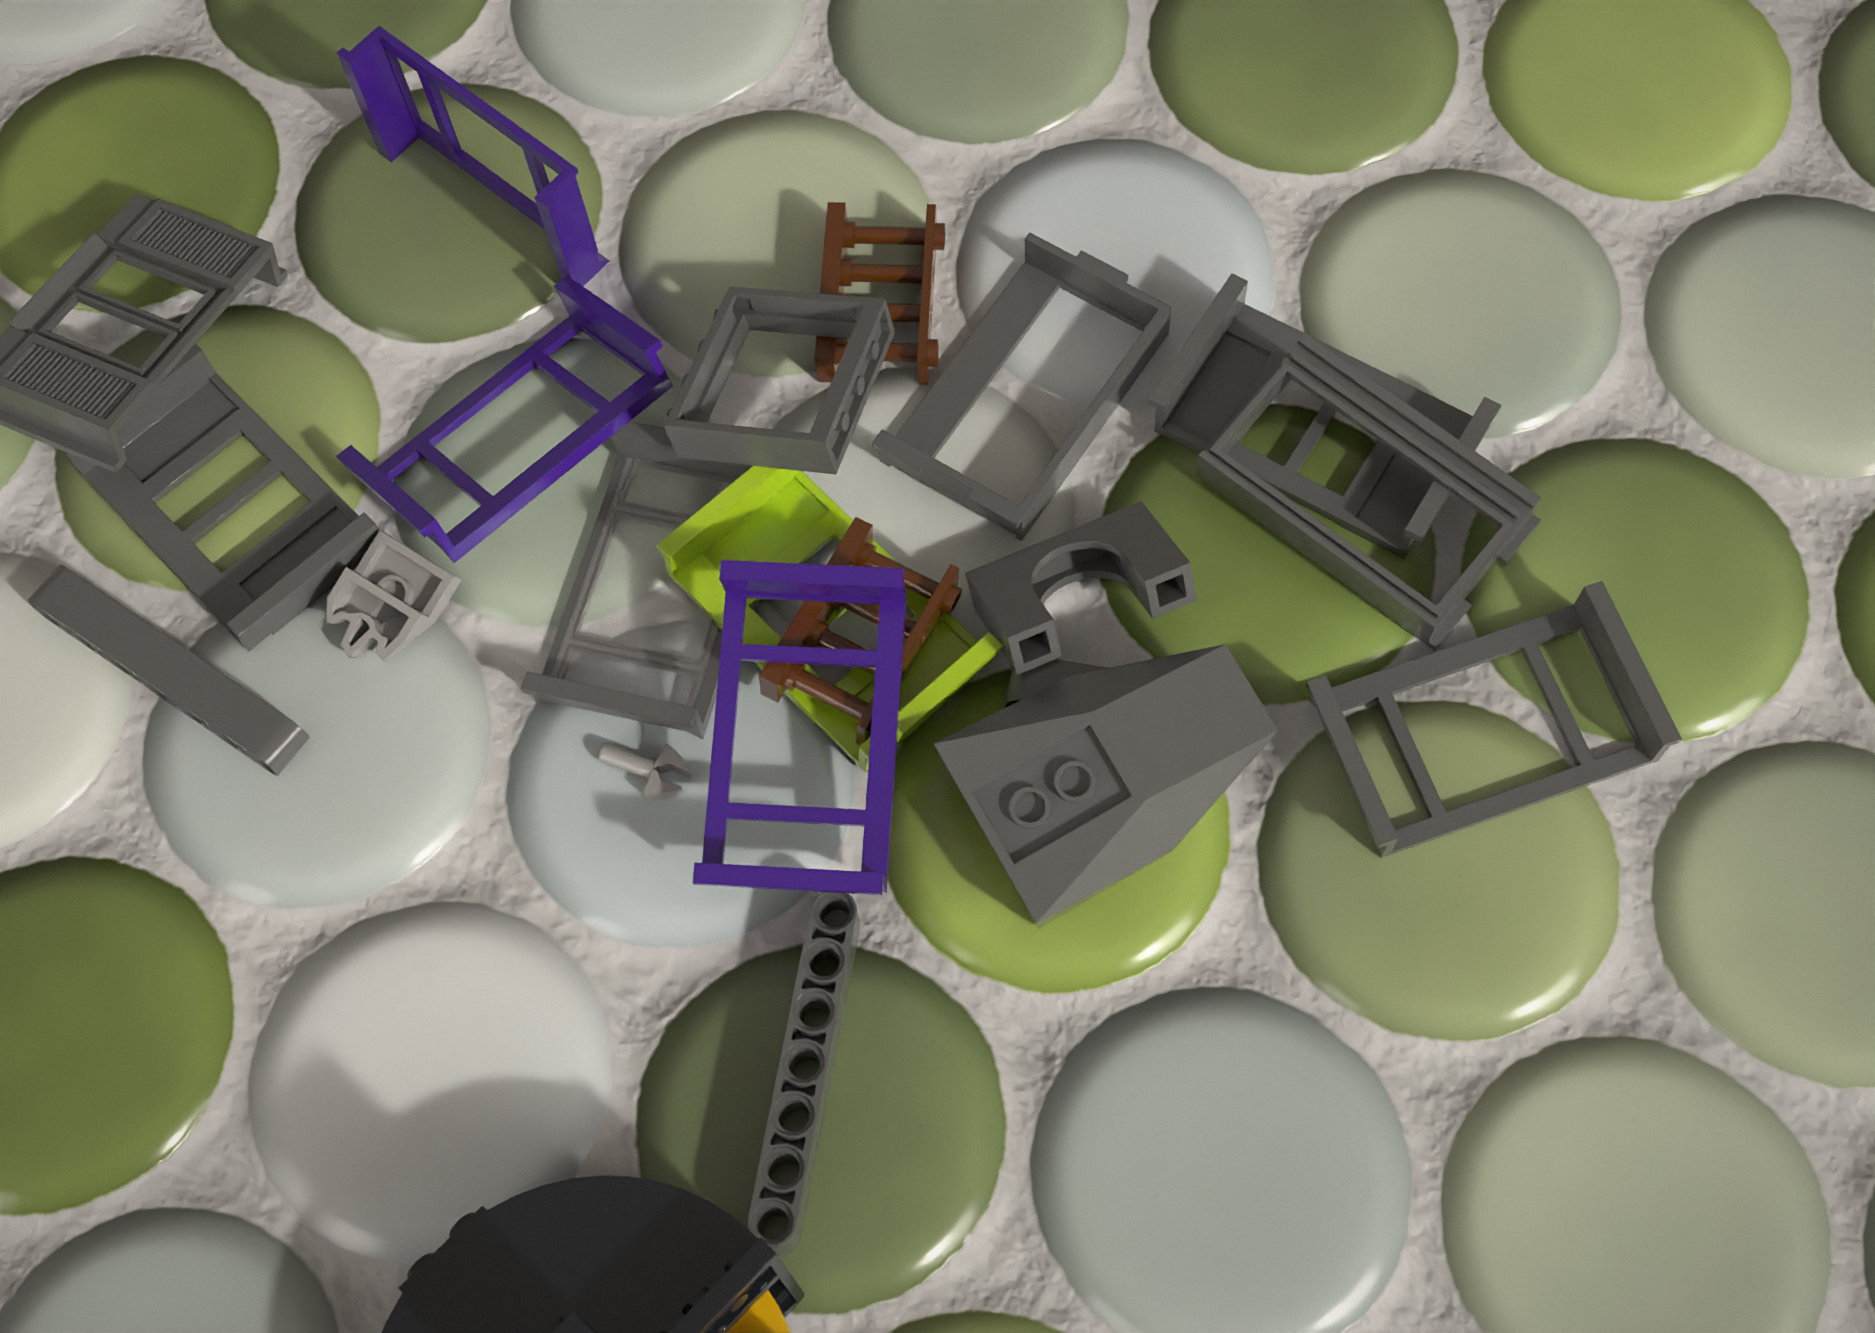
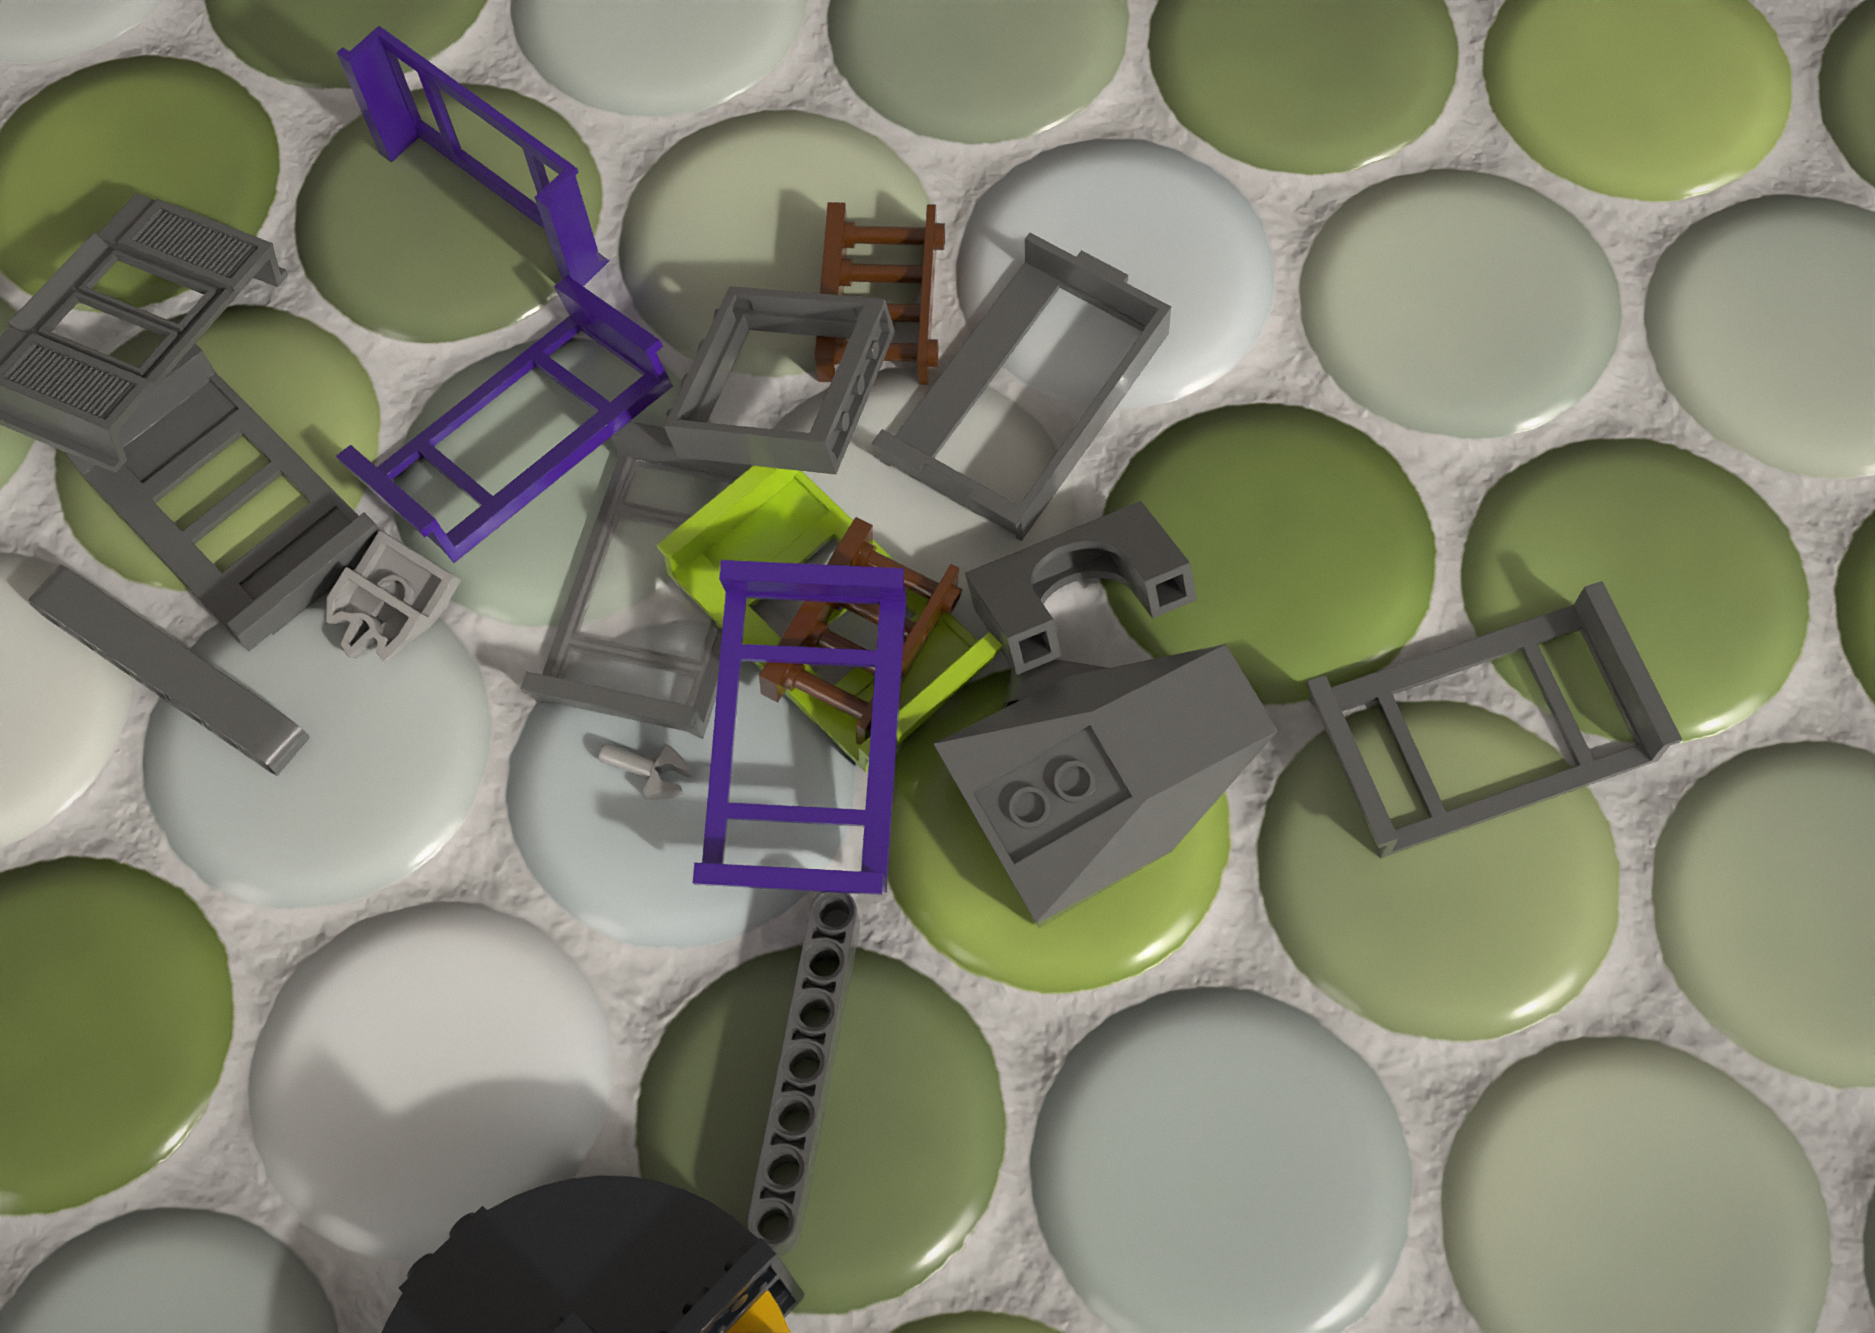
(1234, 354): dark grey piece -> none
(1408, 435): dark grey piece -> none

